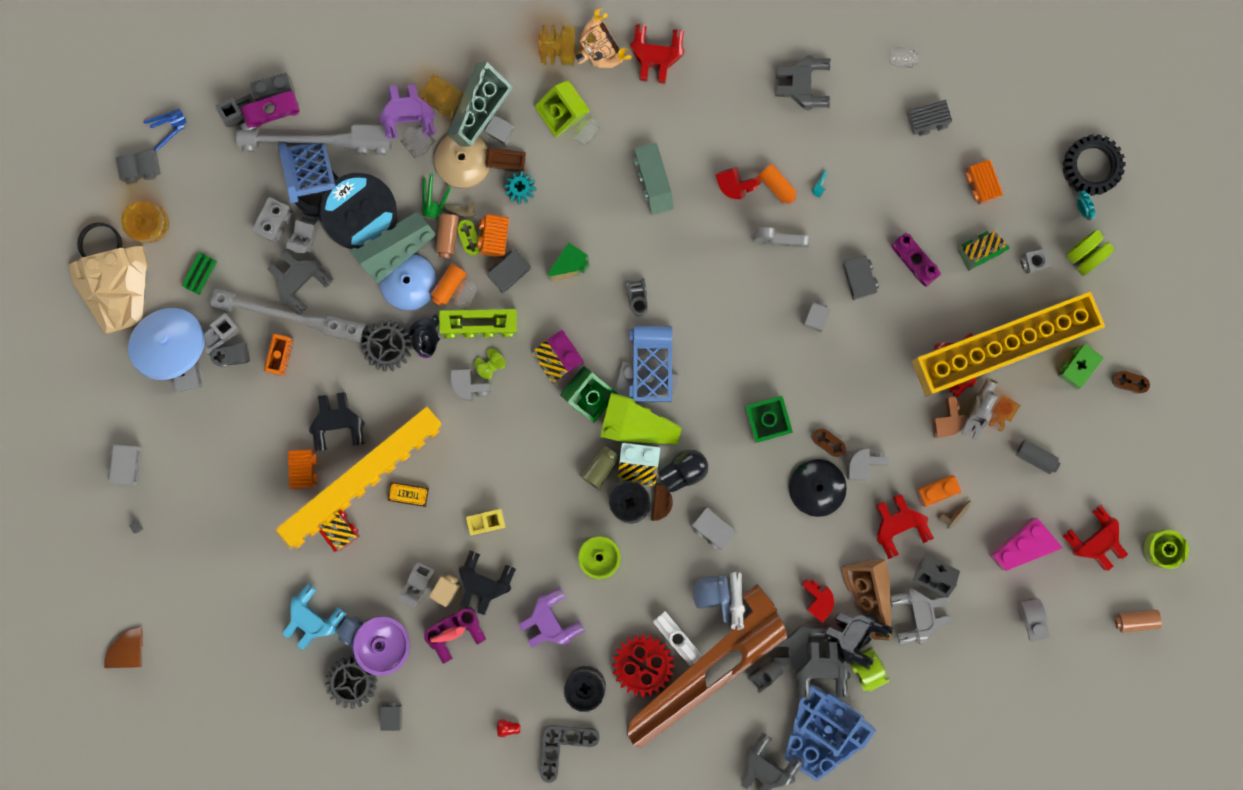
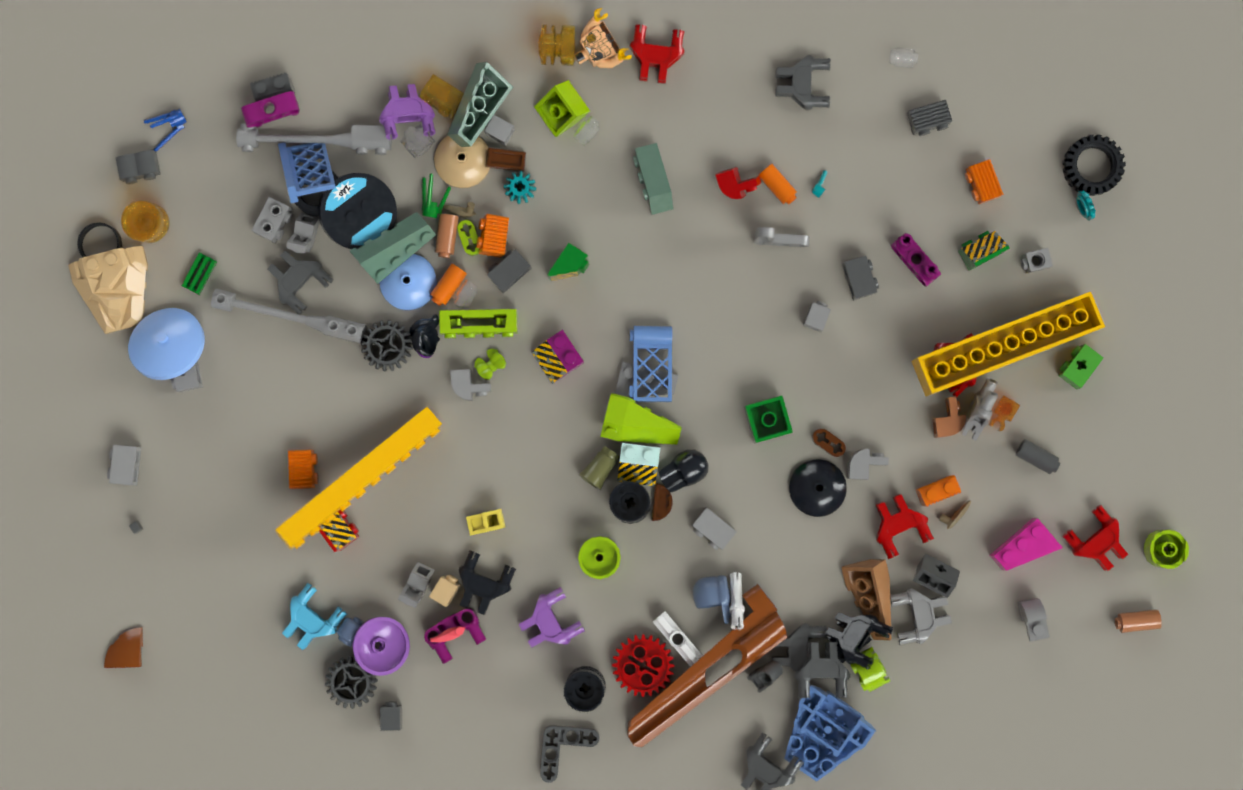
(221, 333): light grey brick -> none
(231, 111): dark grey brick -> none
(234, 355): dark grey piece -> none
(278, 355): orange brick -> none
(335, 419): black connector -> none
(408, 494): tile -> none
(507, 728): red piece -> none
(588, 394): green slope -> none
(637, 293): dark grey piece -> none
(823, 601): red brick -> none
(1091, 254): lime wheel -> none
(1132, 378): reddish brown beam -> none

